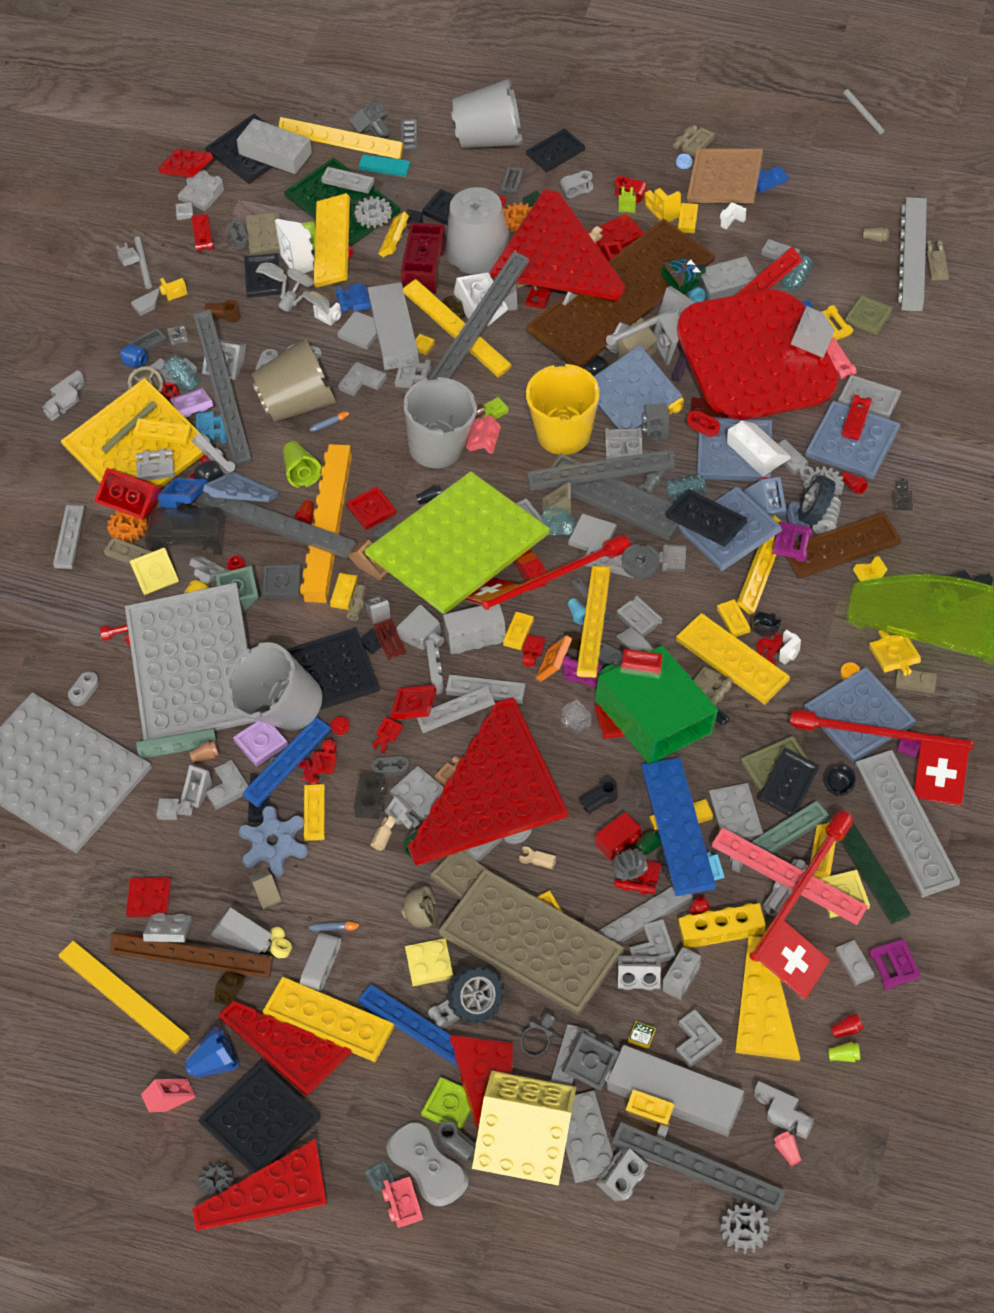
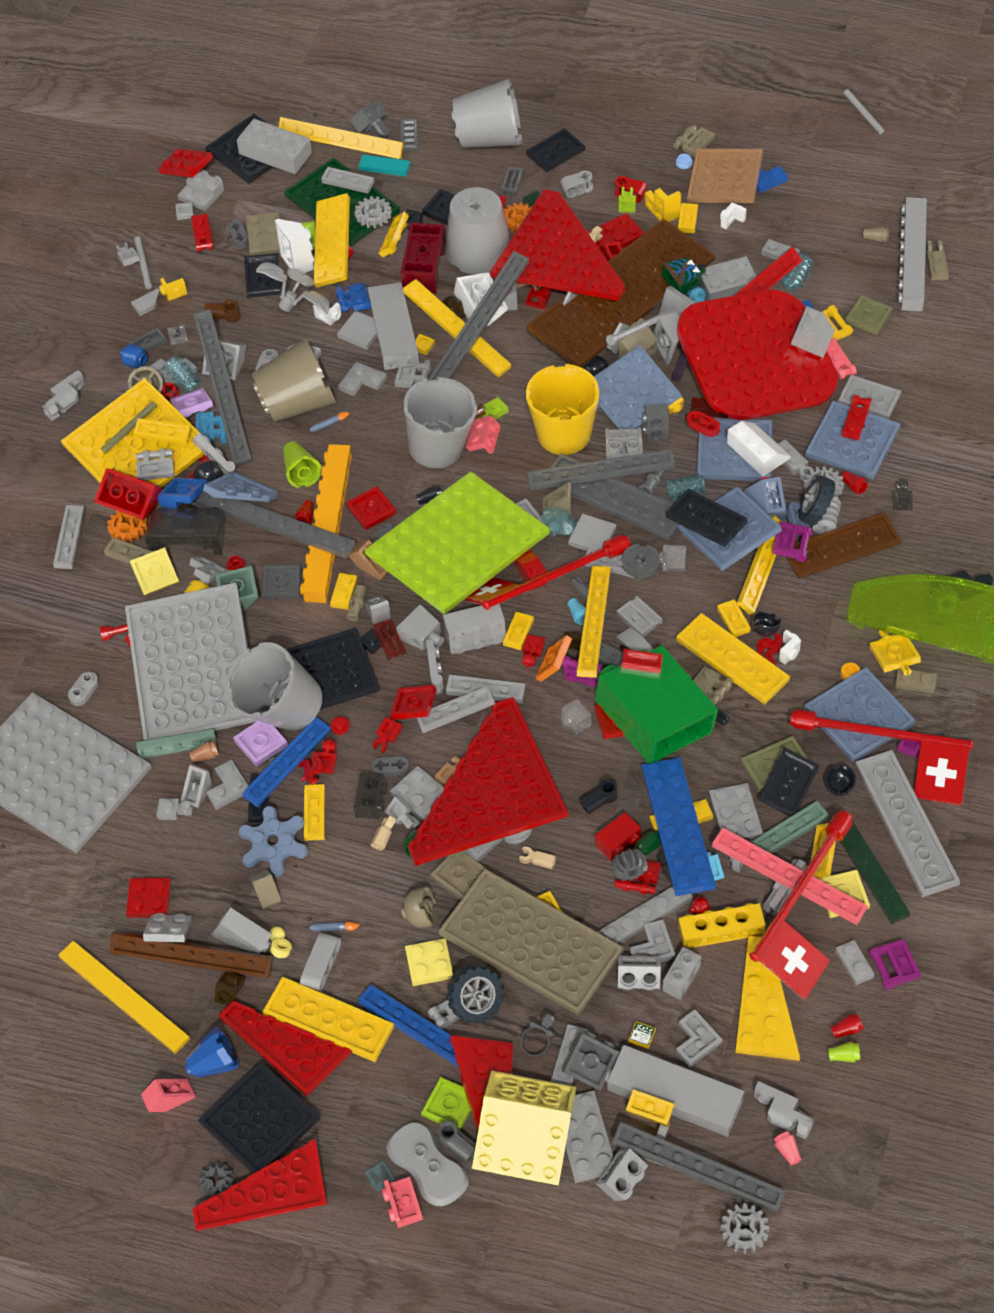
(870, 571): yellow bracket -> none

